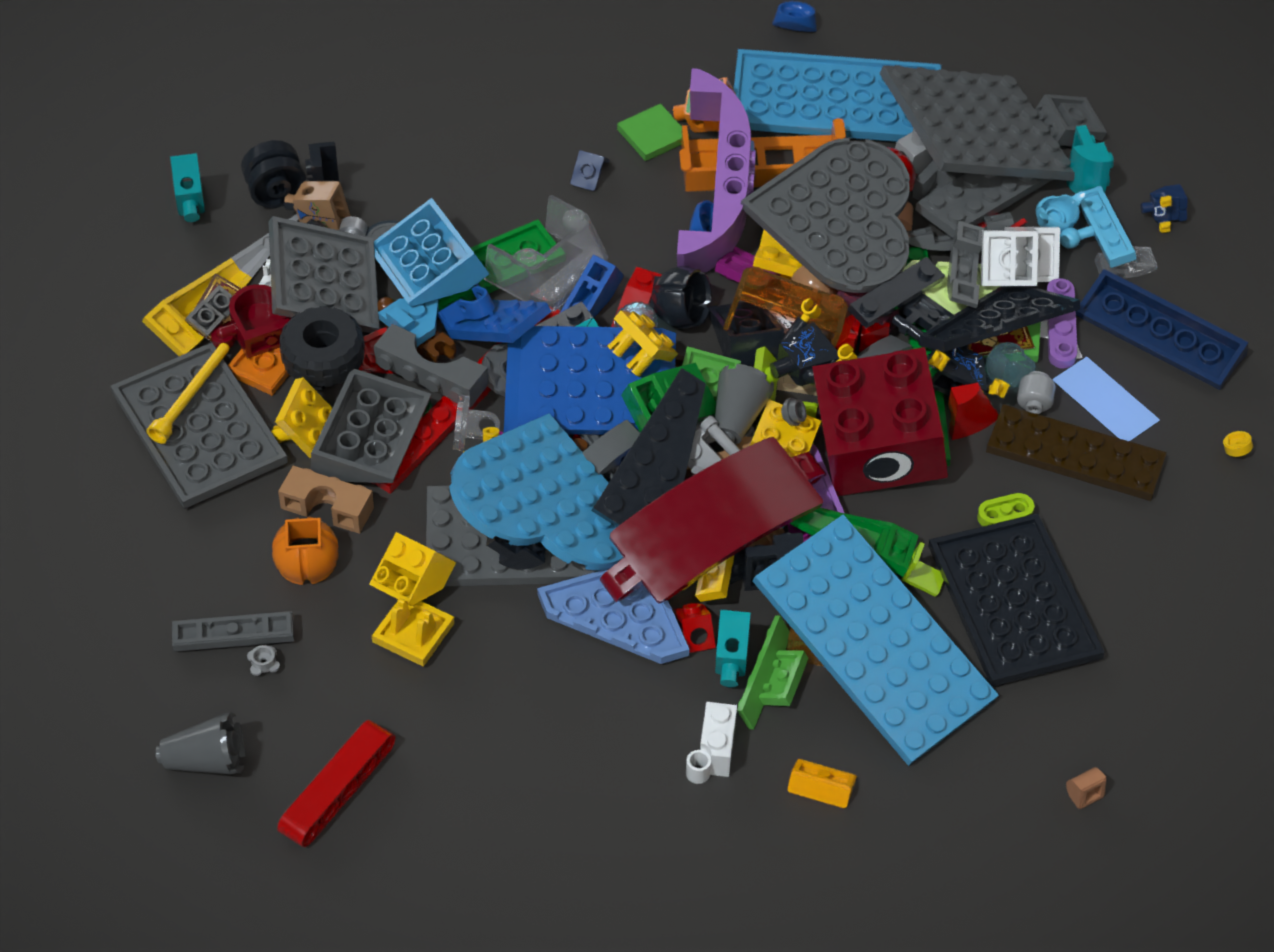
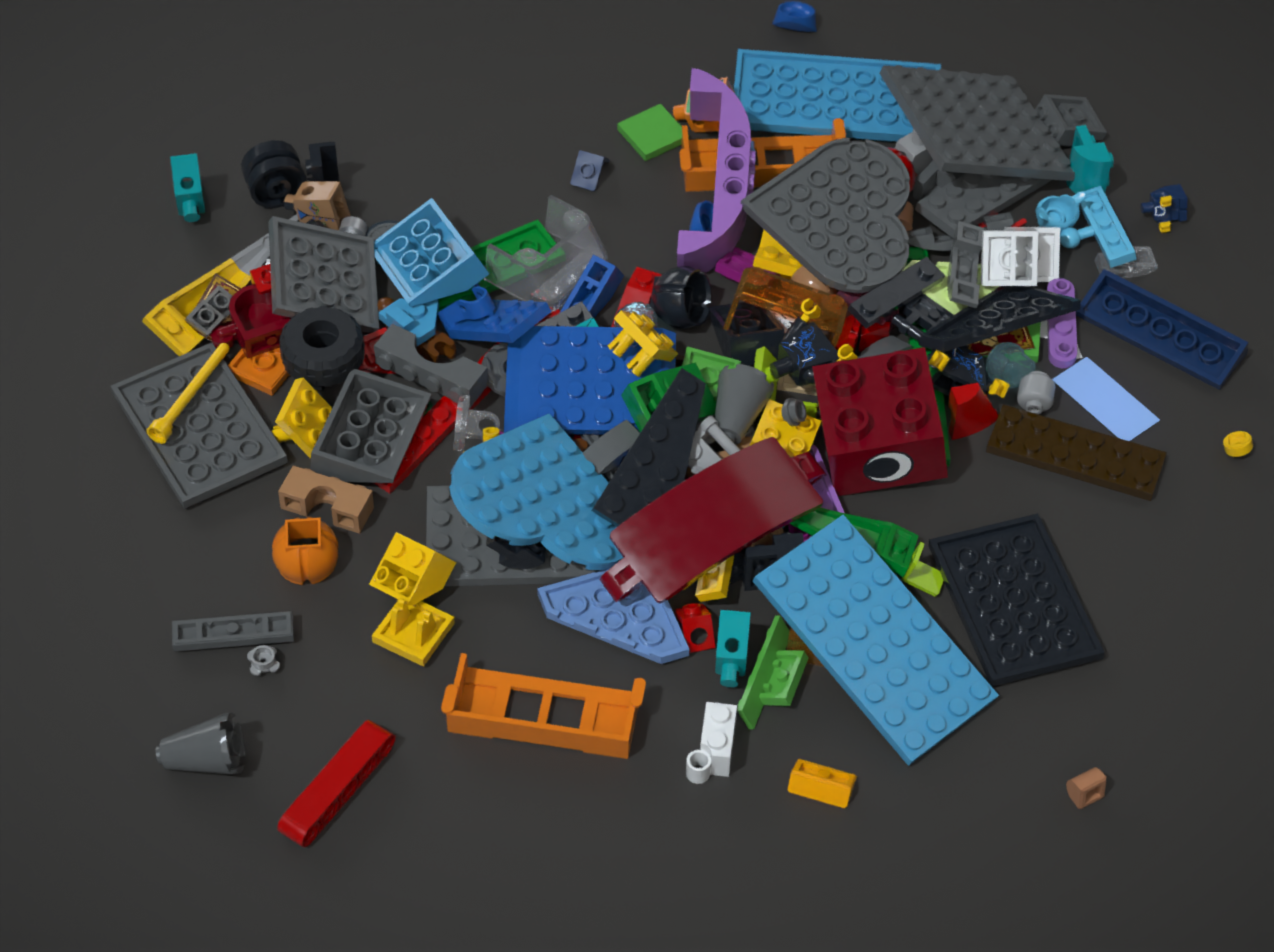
(261, 279): none -> red bracket
(480, 700): none -> orange piece
(1004, 508): lime plate -> none

